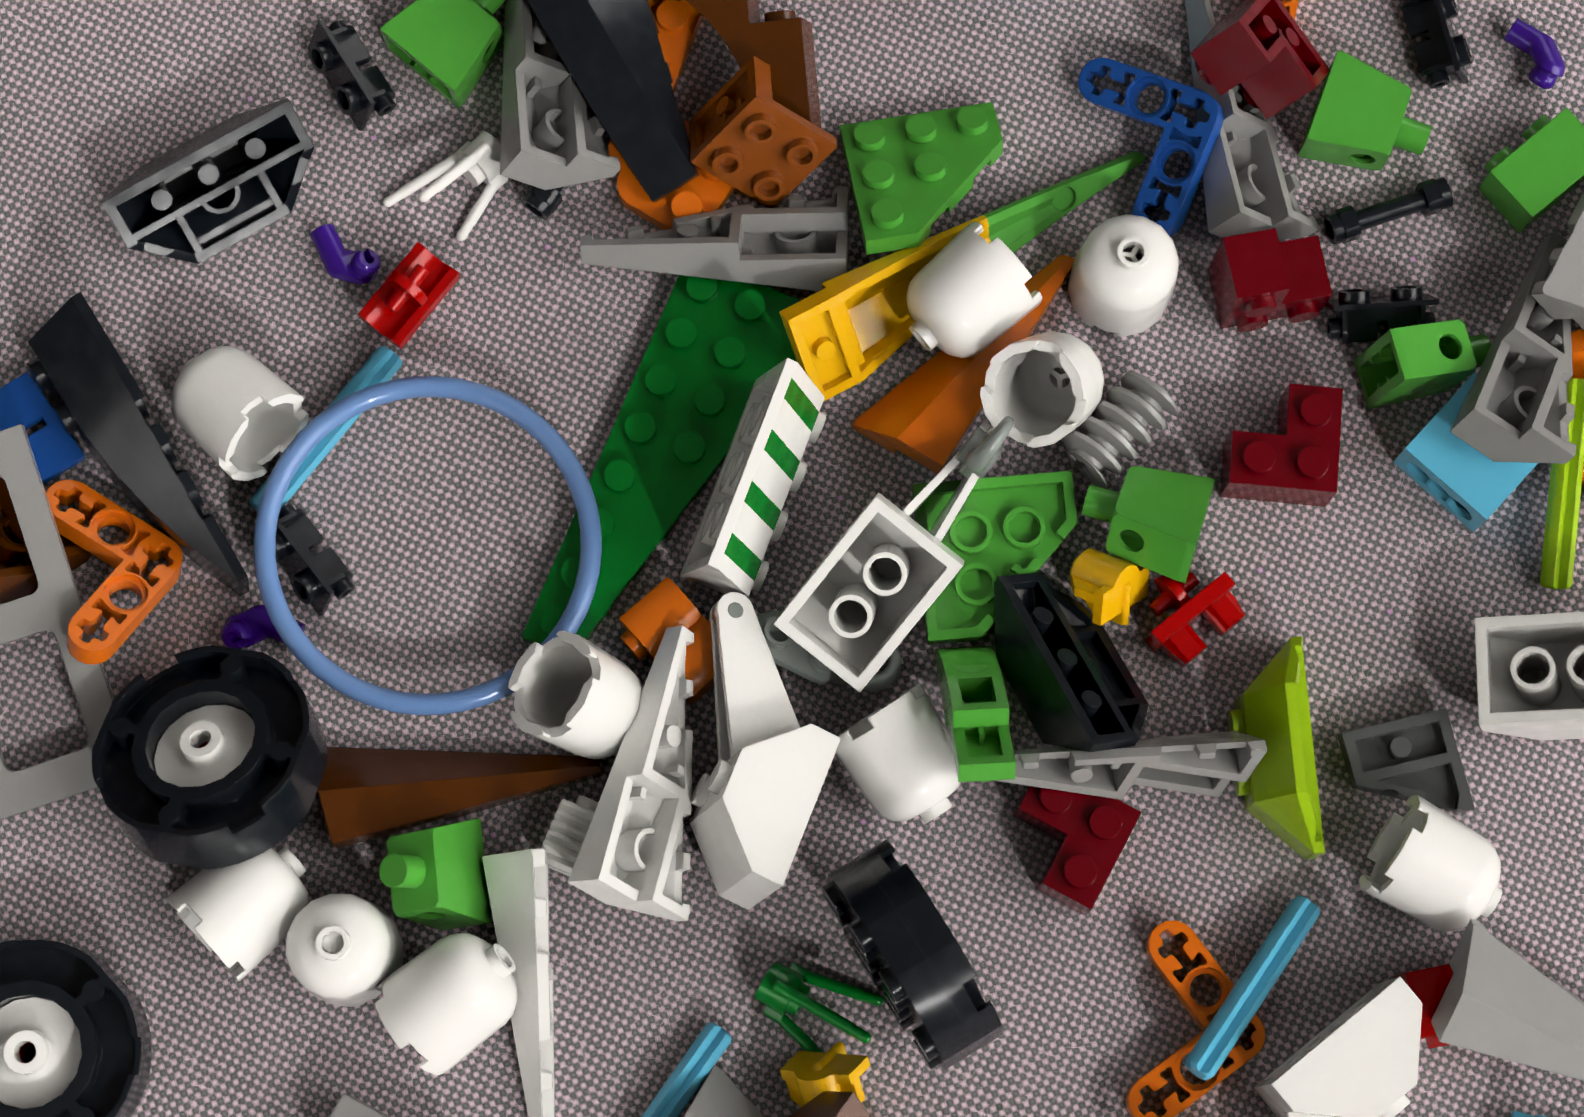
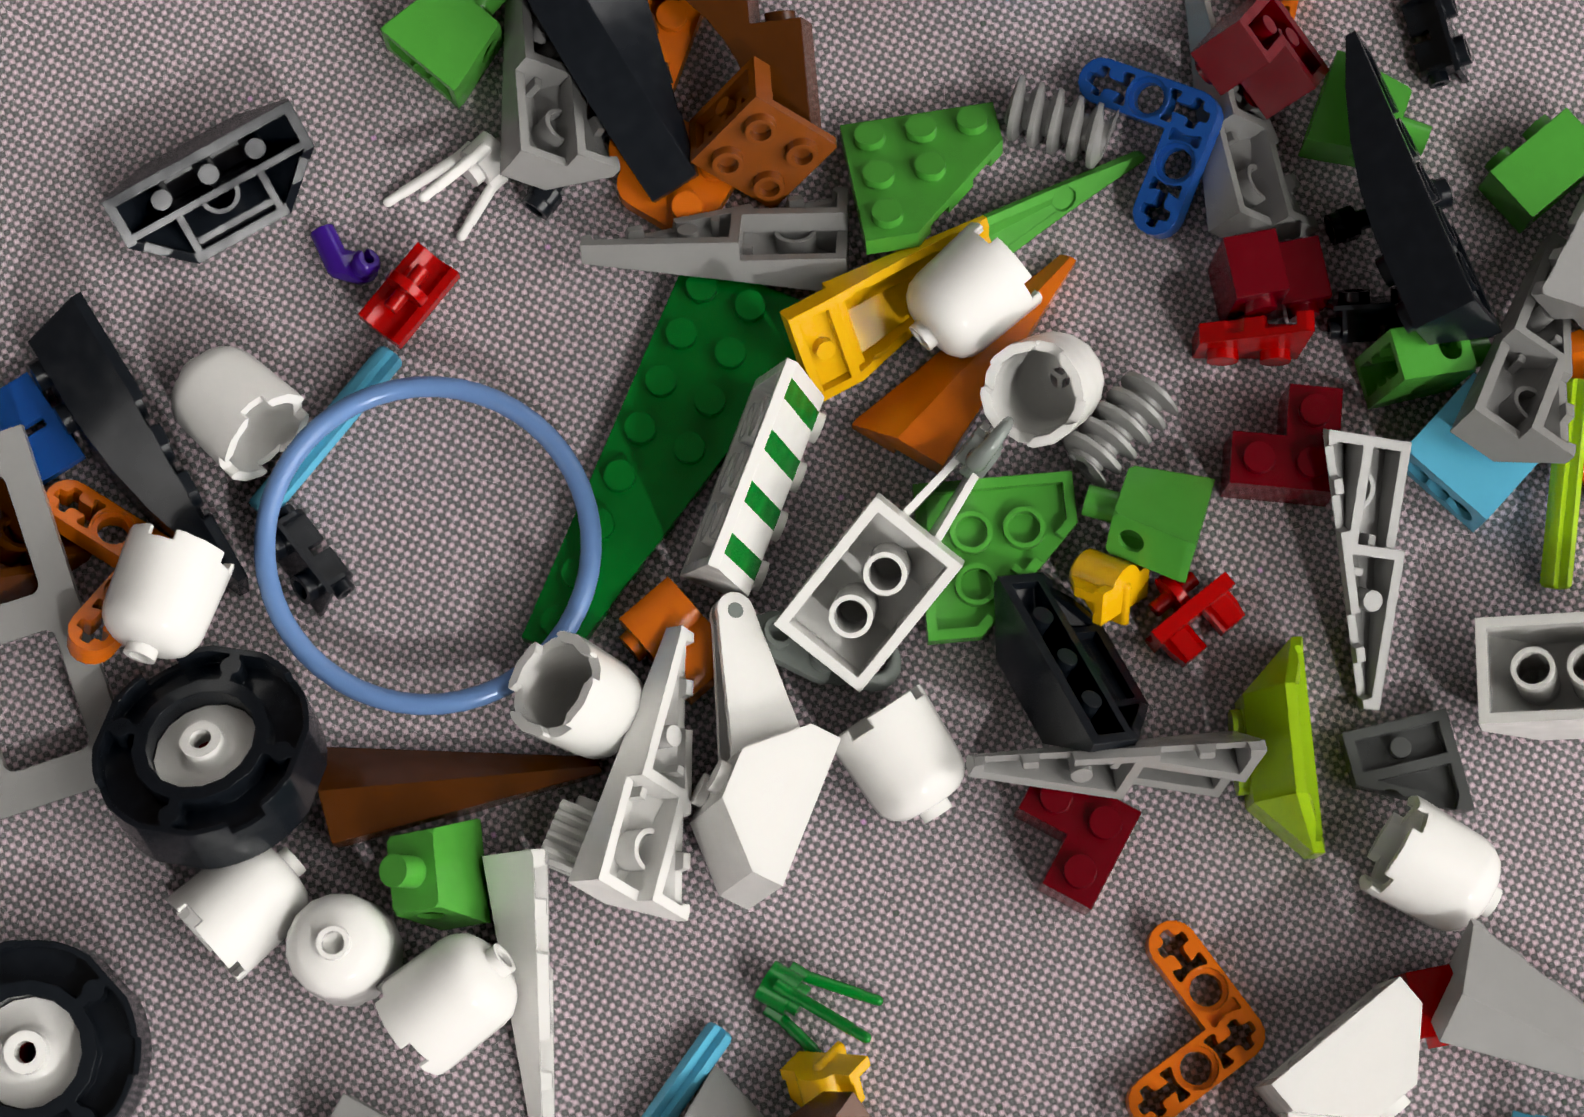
(164, 593): none -> white cylinder
(250, 628): dark purple arm -> none
(337, 54): black hinge -> none
(914, 955): black piece -> none
(976, 713): bright green slope -> none
(1058, 123): none -> light grey piece
(1113, 286): white cylinder -> none
(1252, 988): medium azure axle -> none
(1253, 338): none -> red wing
(1367, 497): none -> light grey wedge
(1415, 238): none -> black wedge
(1543, 51): dark purple arm -> none

